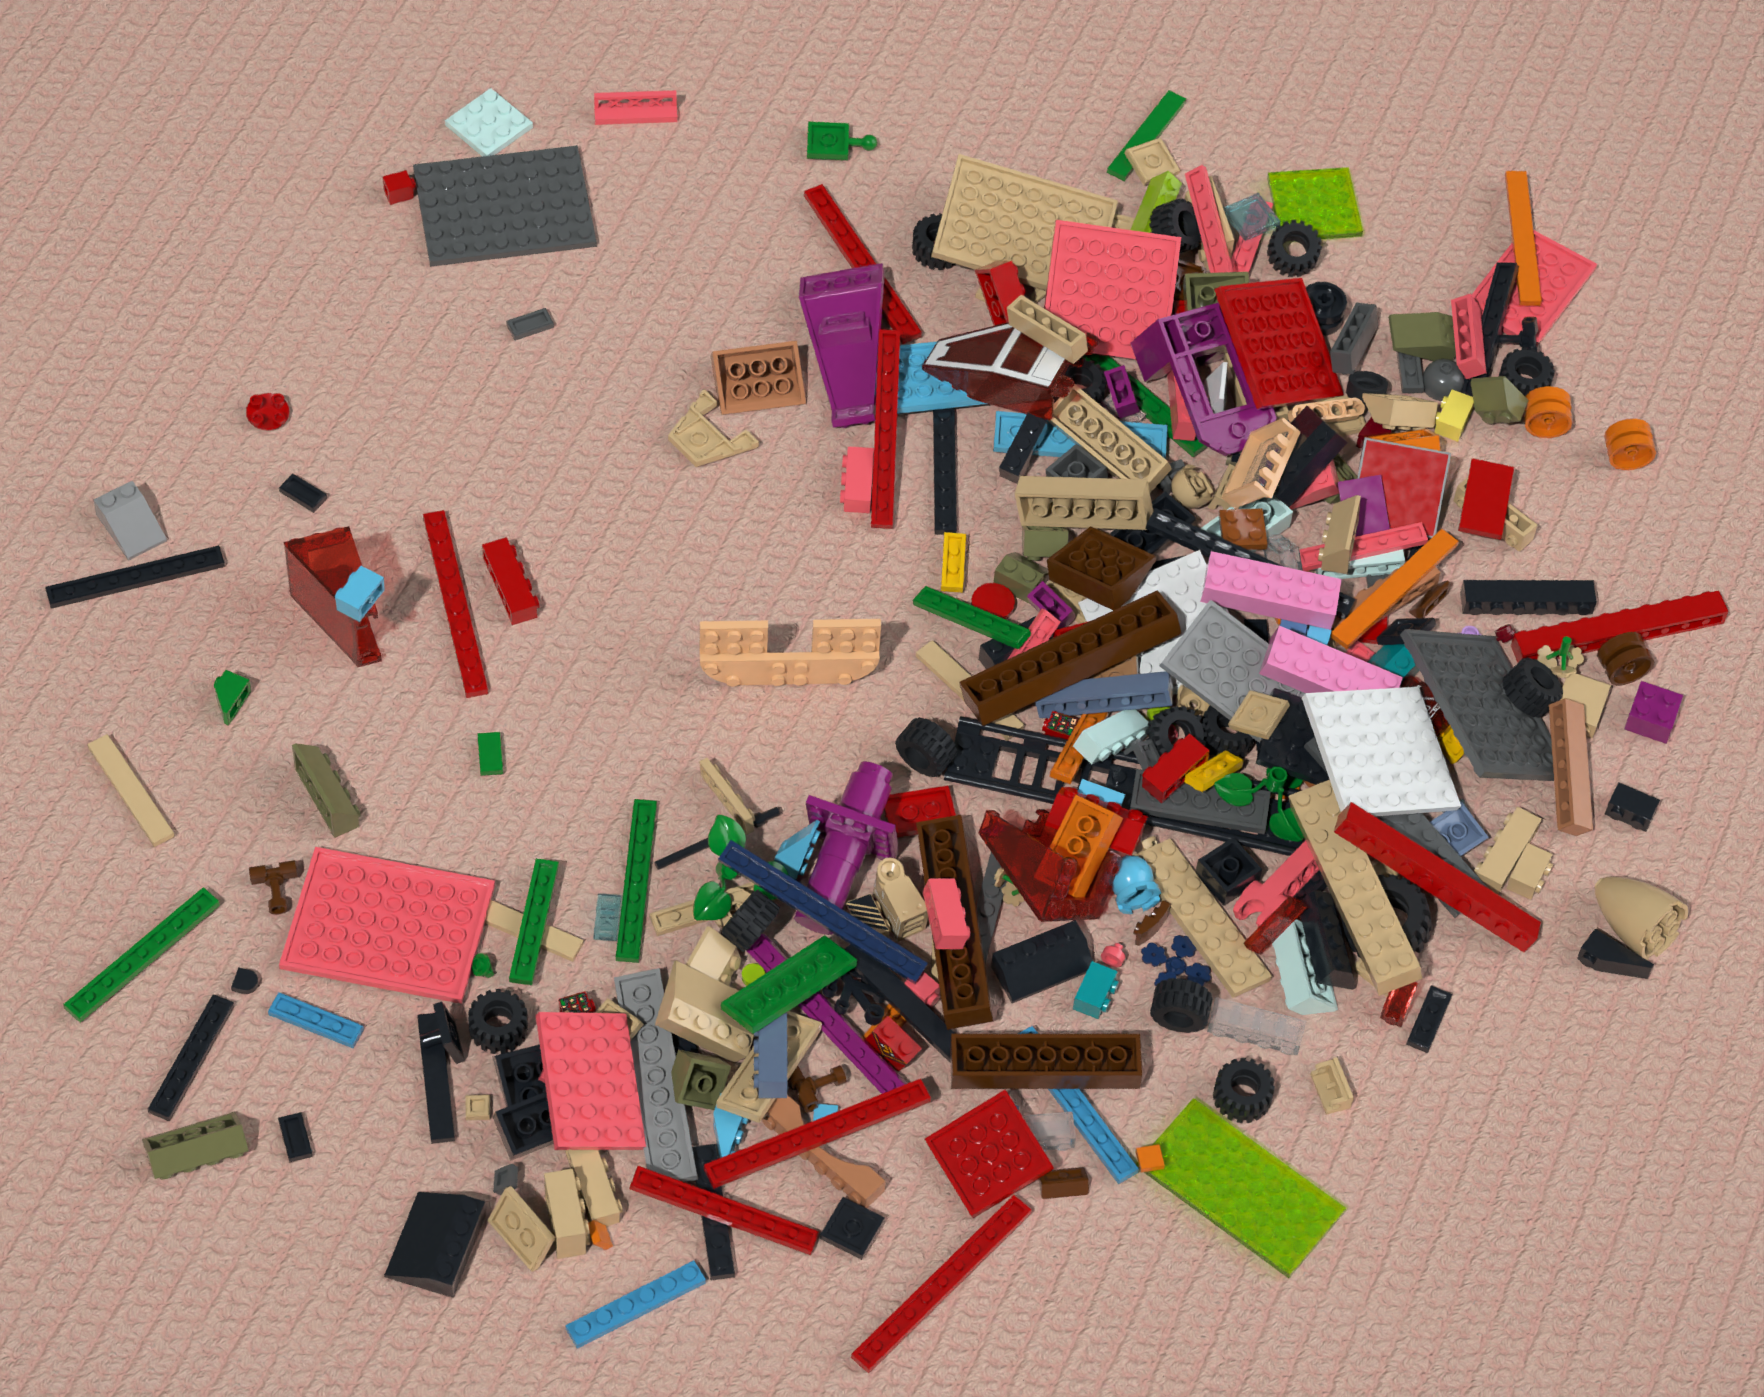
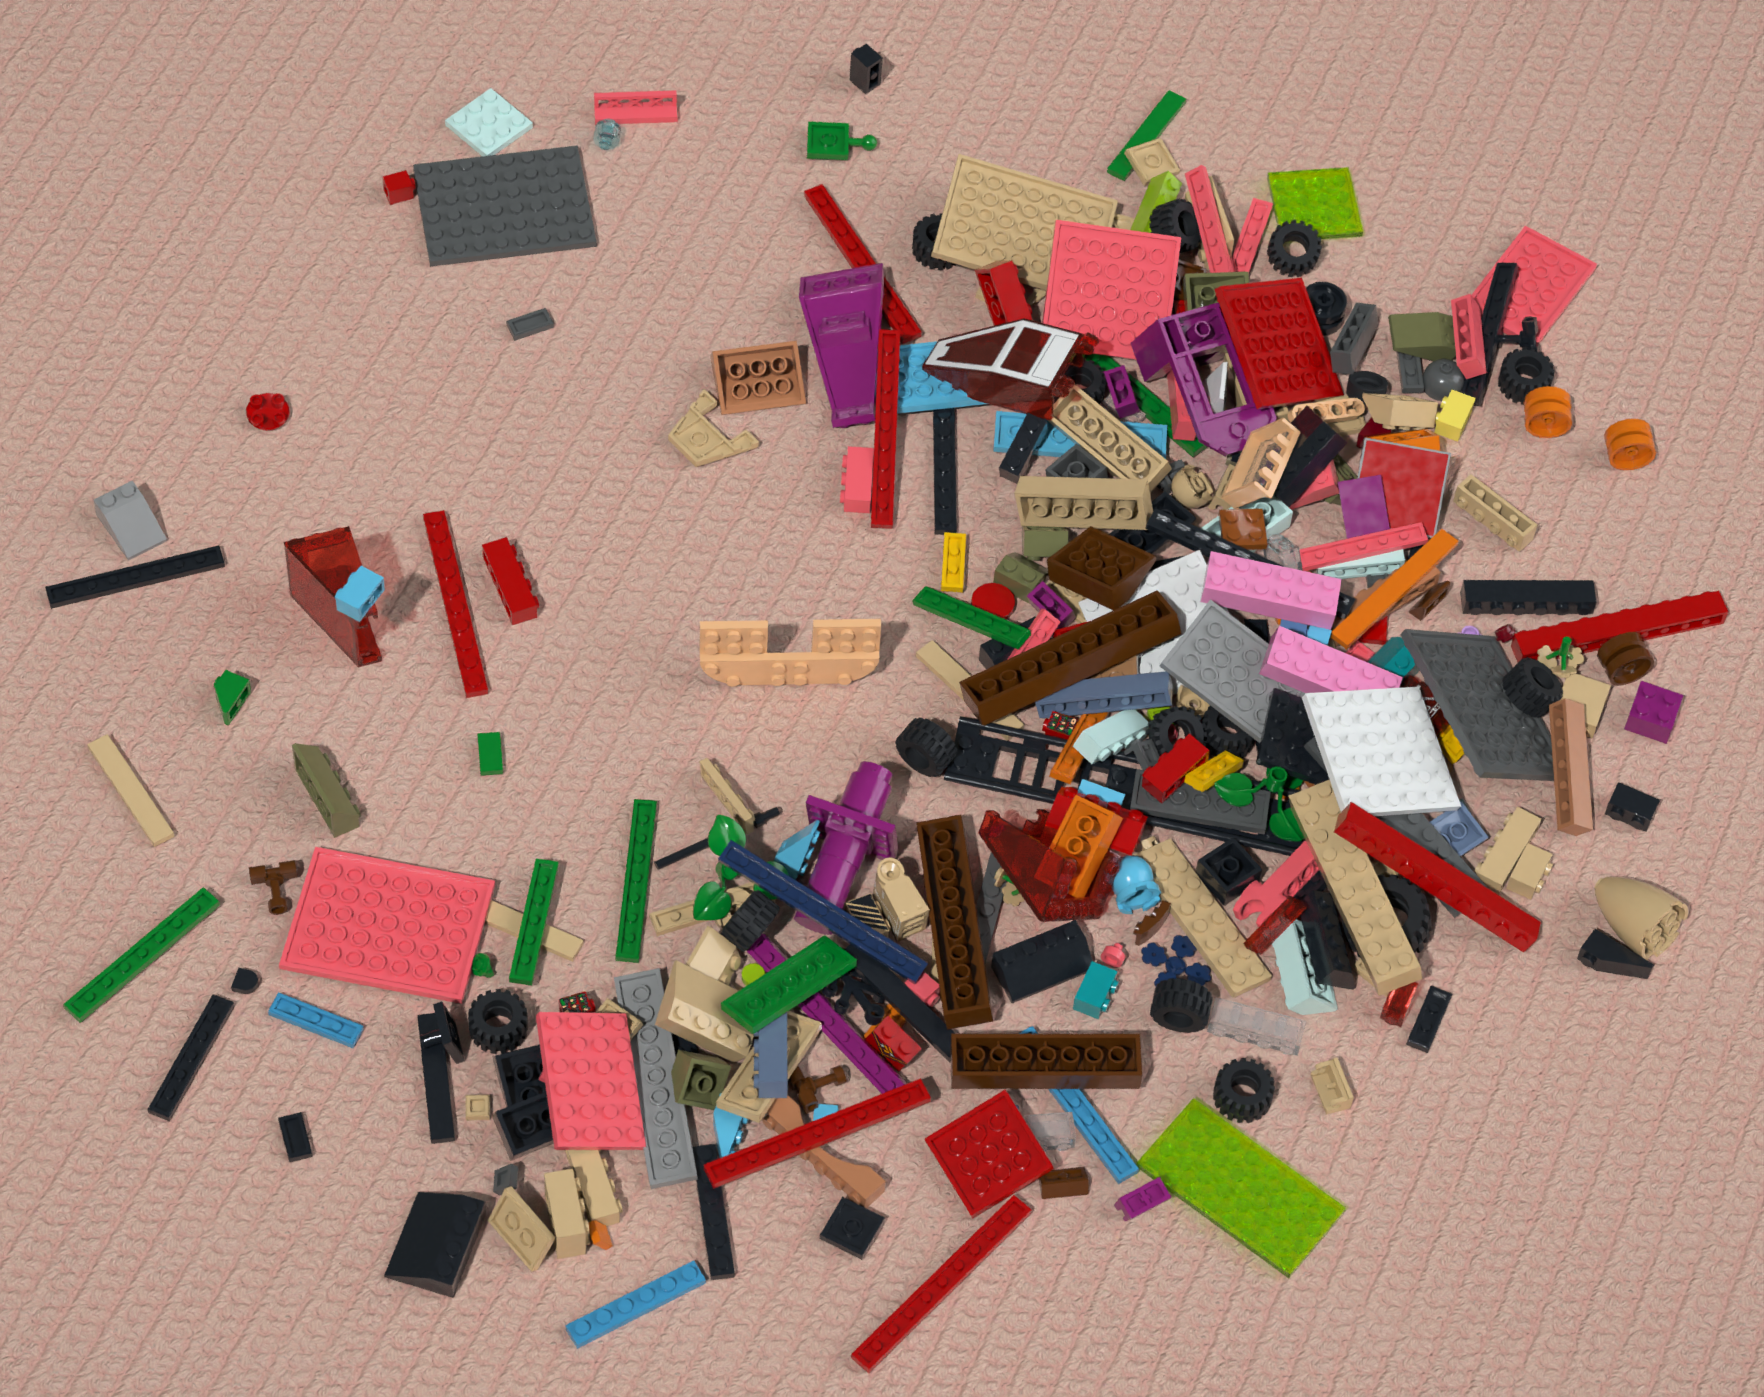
(195, 1145): olive slope -> none
(303, 493): black tile -> none
(607, 134): none -> clear light blue head
(607, 917): clear light blue slope -> none
(724, 1210): red tile -> none
(865, 68): none -> black brick
(916, 806): red plate -> none
(946, 914): coral brick -> none
(1047, 329): tan brick -> none
(1142, 1199): none -> magenta hinge
(1149, 1158): orange tile -> none
(1251, 216): clear light blue tile -> none
(1258, 714): tan tile -> none
(1340, 535): tan slope -> none
(1392, 636): black tile -> none
(1486, 499): red tile -> none
(1497, 400): olive slope -> none
(1523, 238): orange tile -> none

